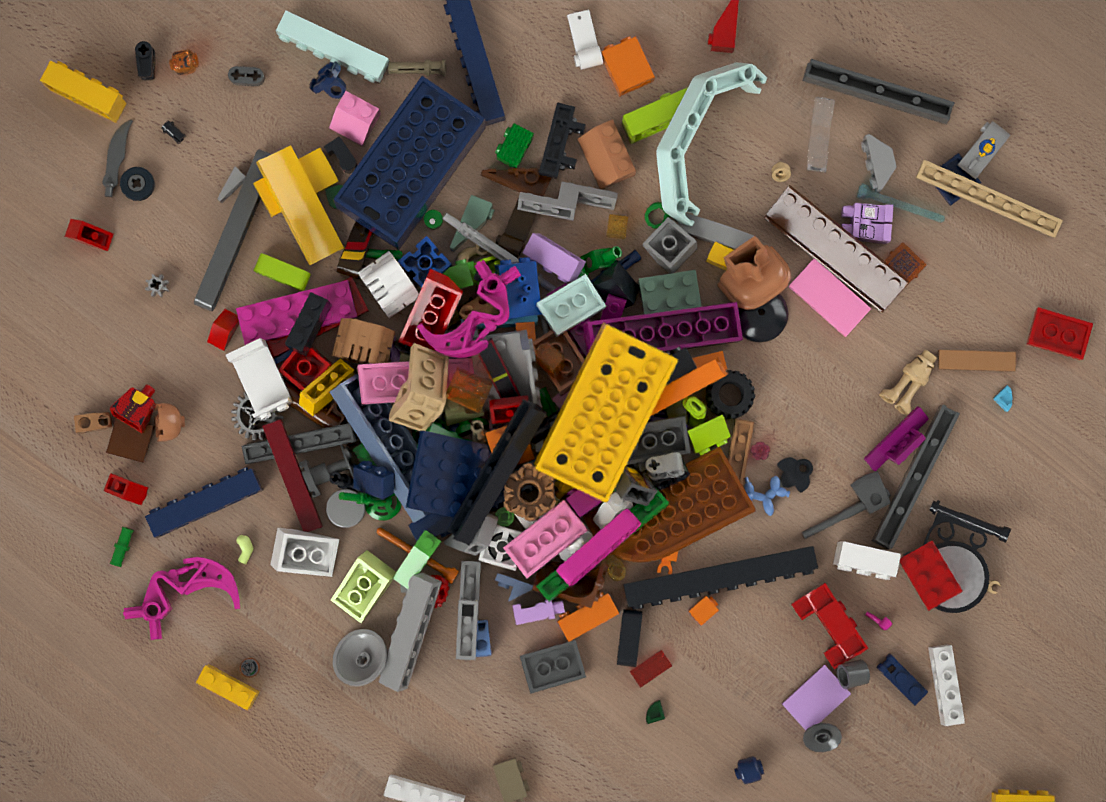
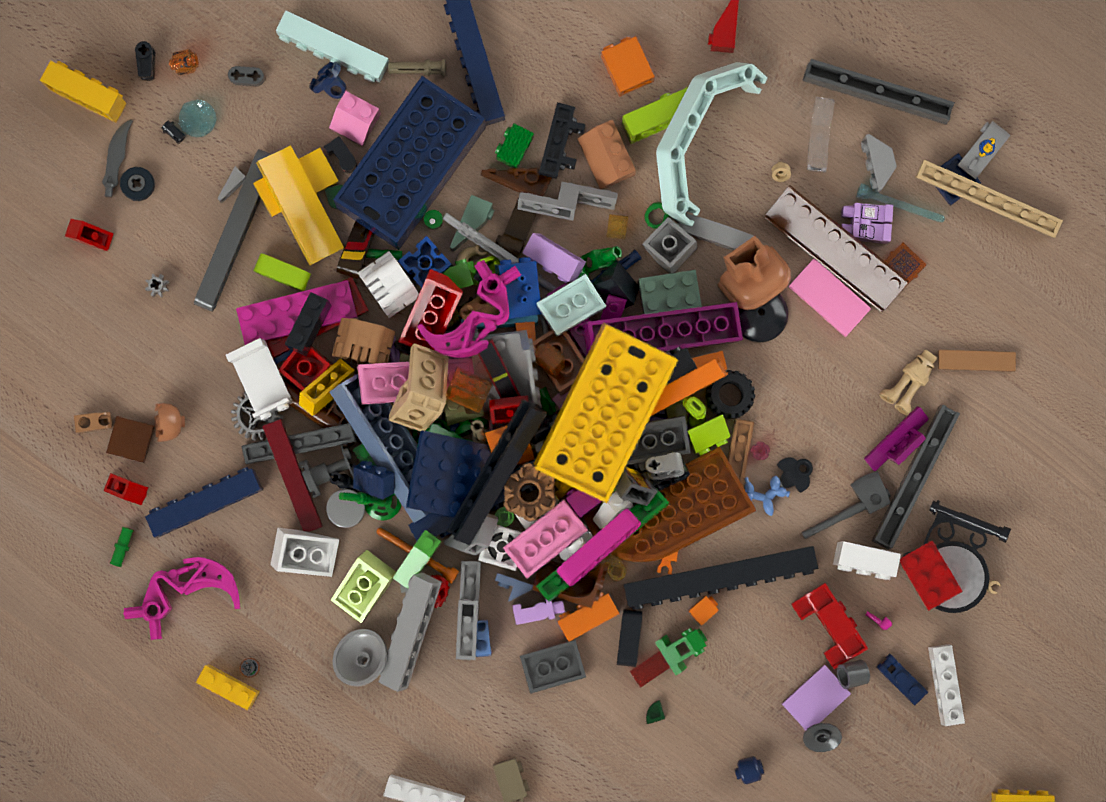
(135, 407): red torso -> none
(197, 118): none -> clear light blue dish
(223, 329): red slope -> none
(246, 547): yellowish green arm -> none
(587, 50): white door -> none
(694, 640): none -> green tile
(717, 255): yellow brick -> none
(1004, 398): medium azure tile -> none
(1059, 333): red plate -> none

